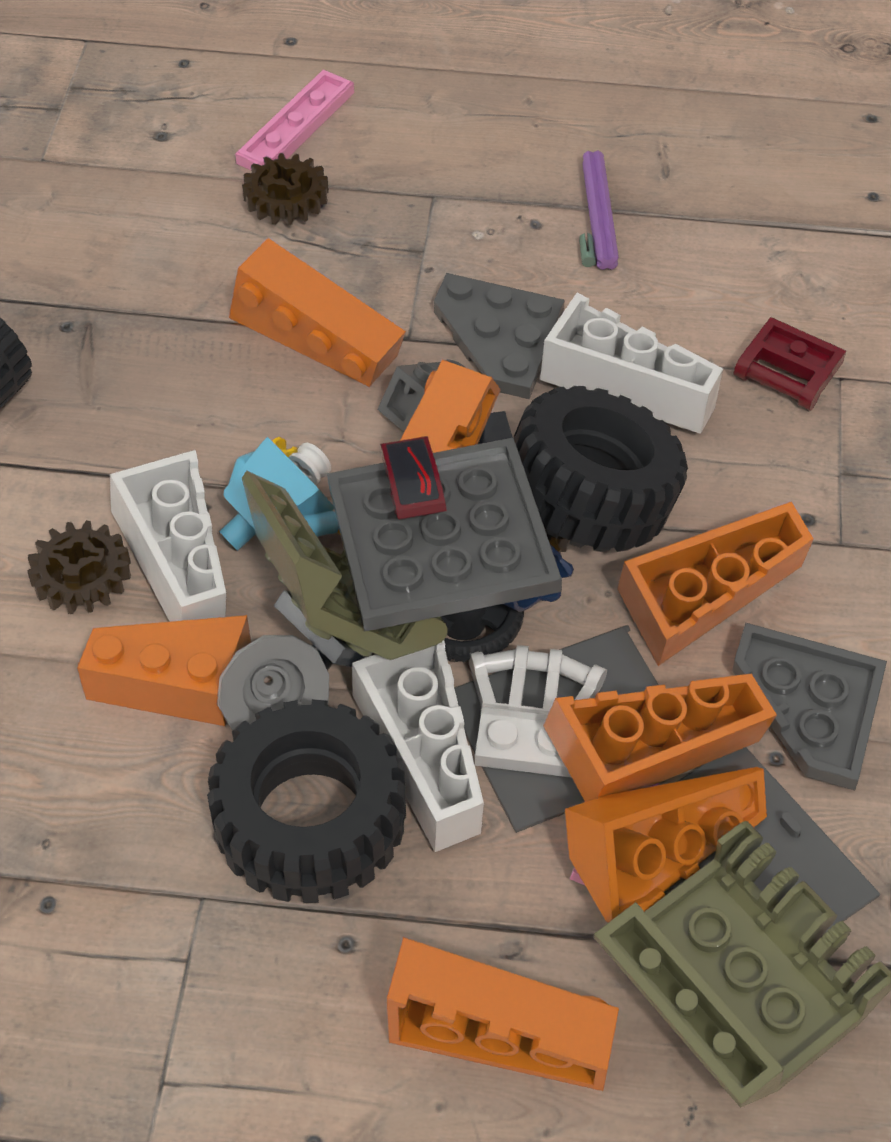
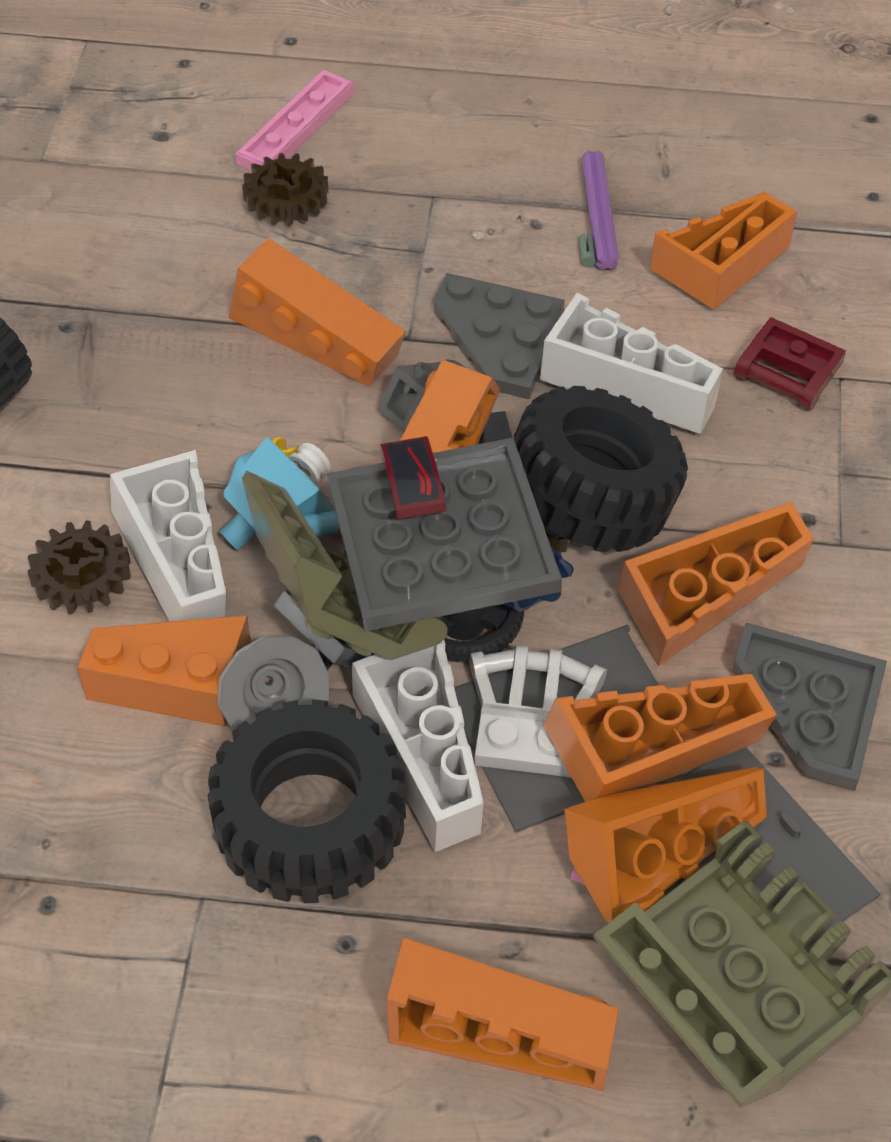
(725, 251): none -> orange wedge

